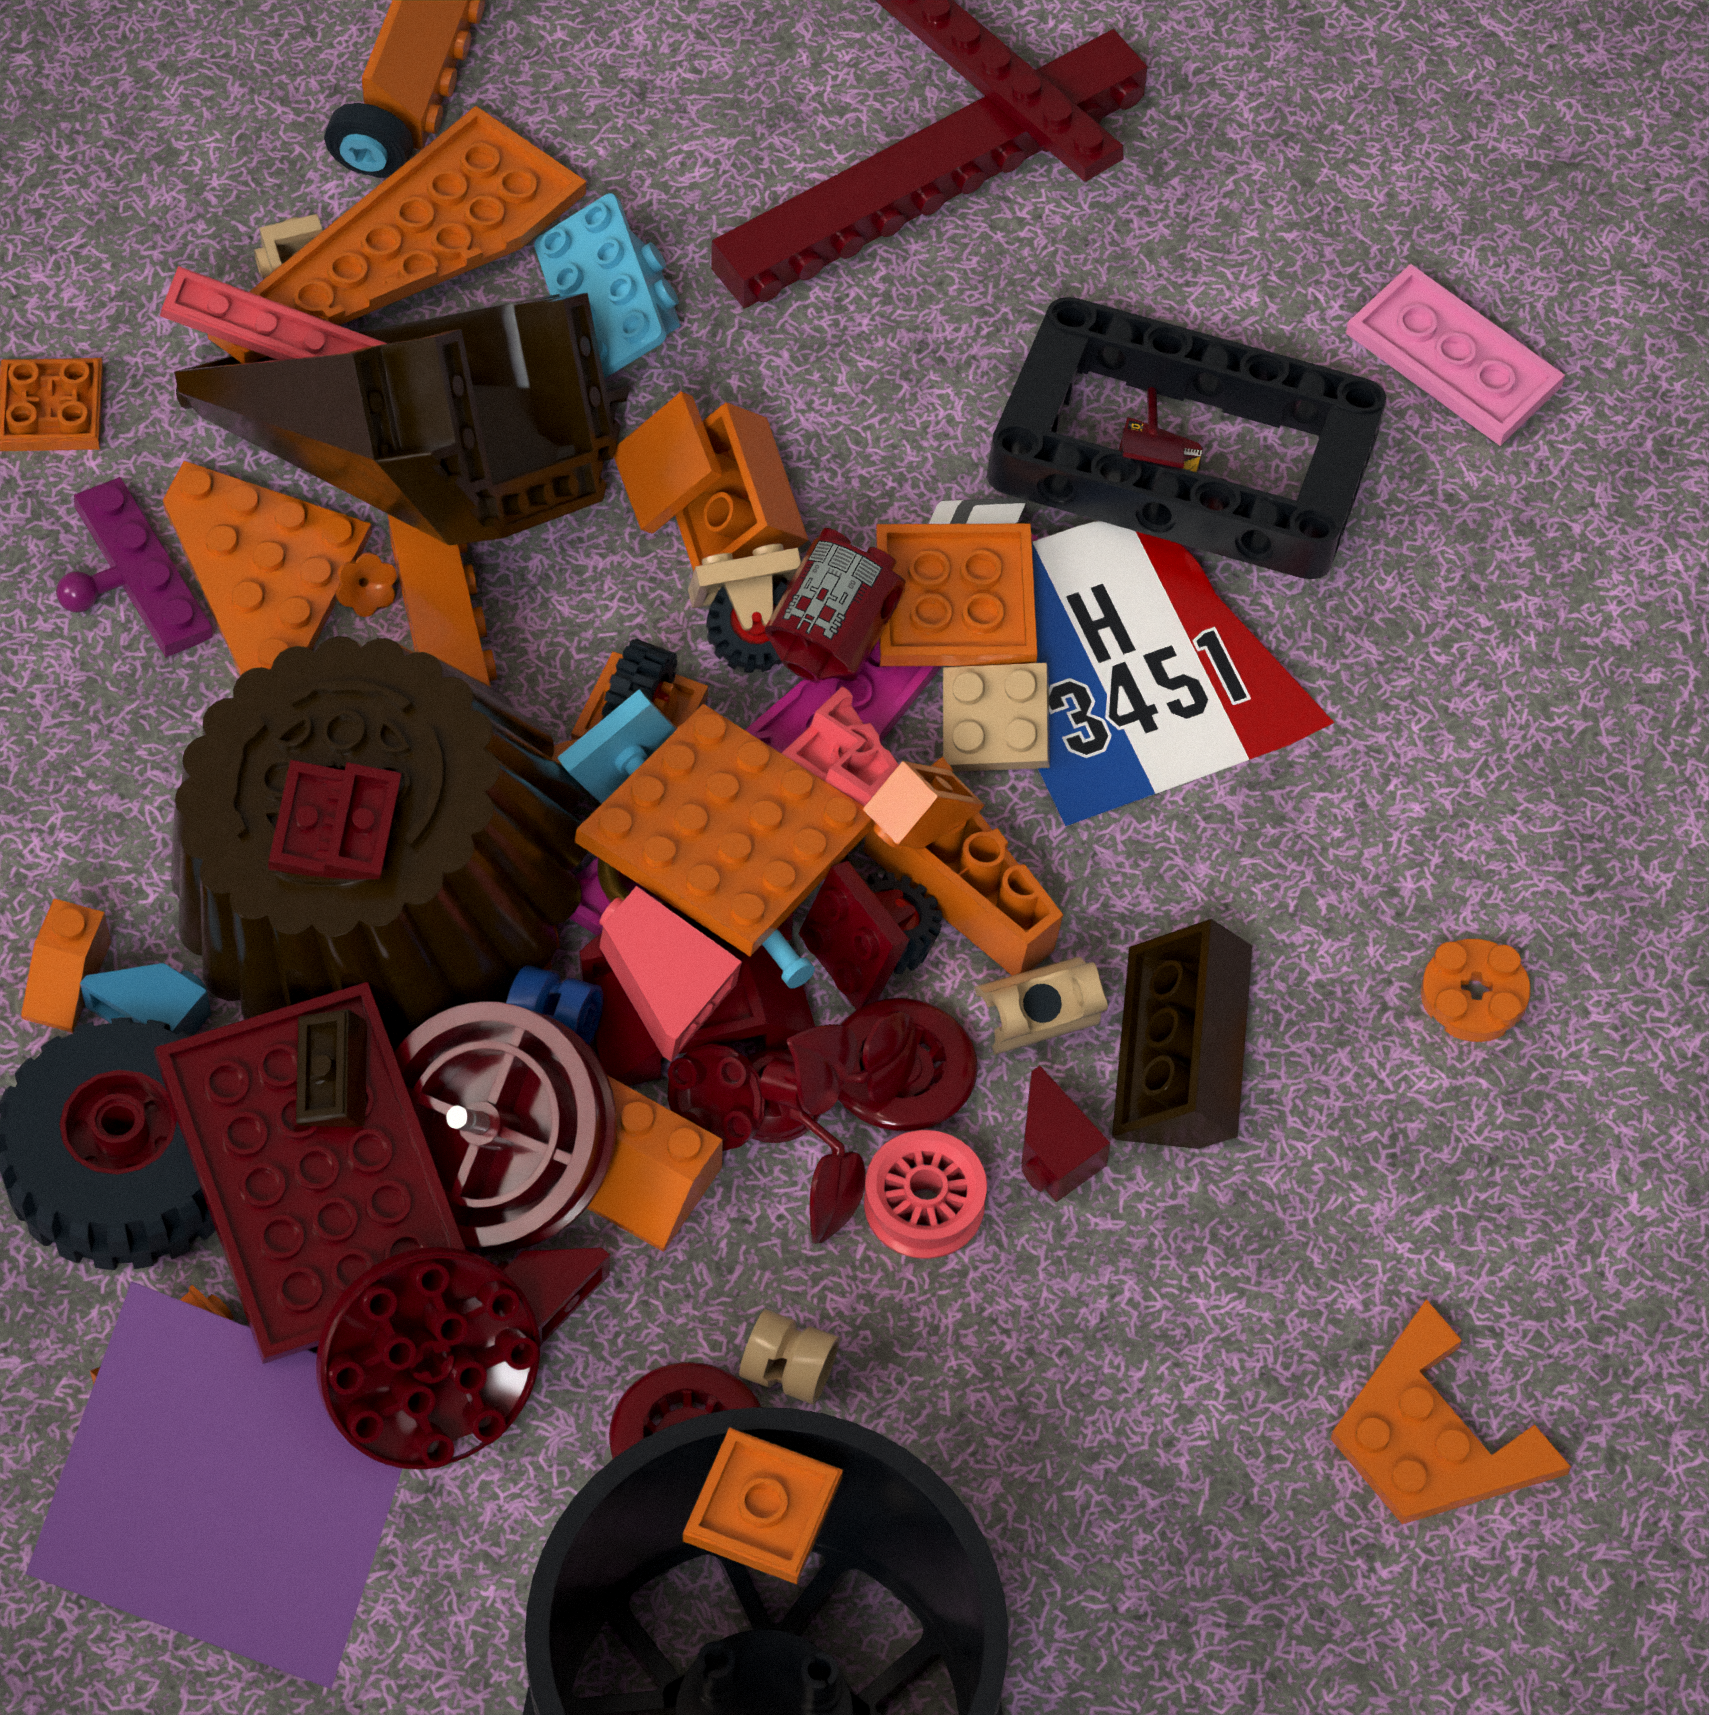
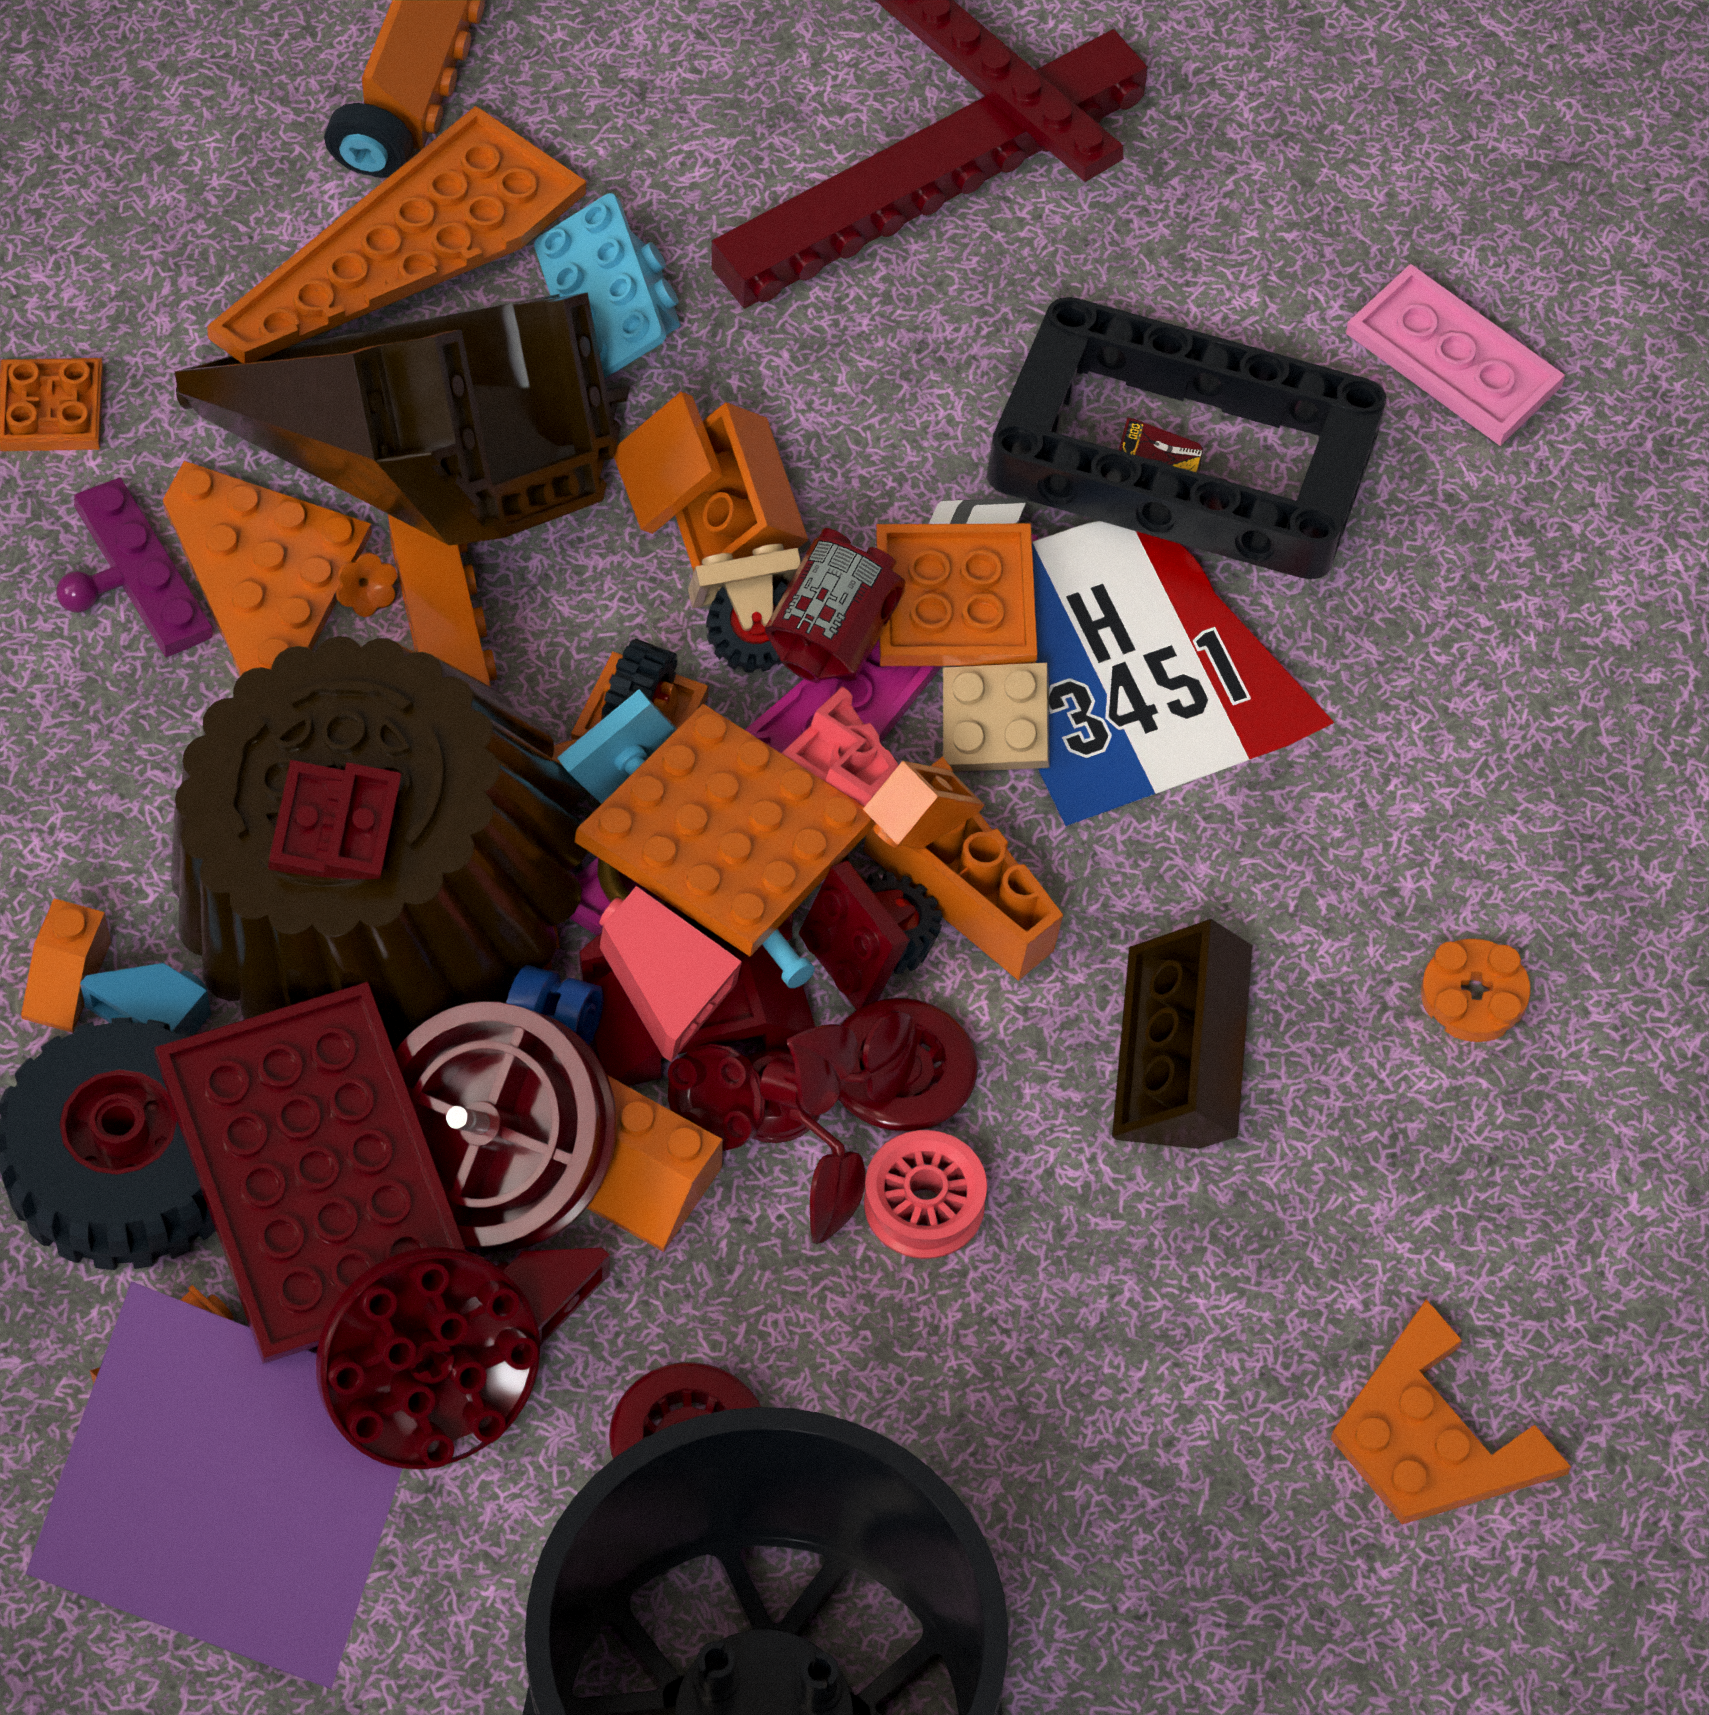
(254, 320): coral tile -> none
(284, 240): tan bracket -> none
(331, 1069): dark brown slope -> none
(762, 1505): orange tile -> none
(789, 1356): tan wheel -> none
(1045, 1003): tan piece -> none
(1059, 1140): dark red slope -> none
(1150, 445): dark red piece -> none

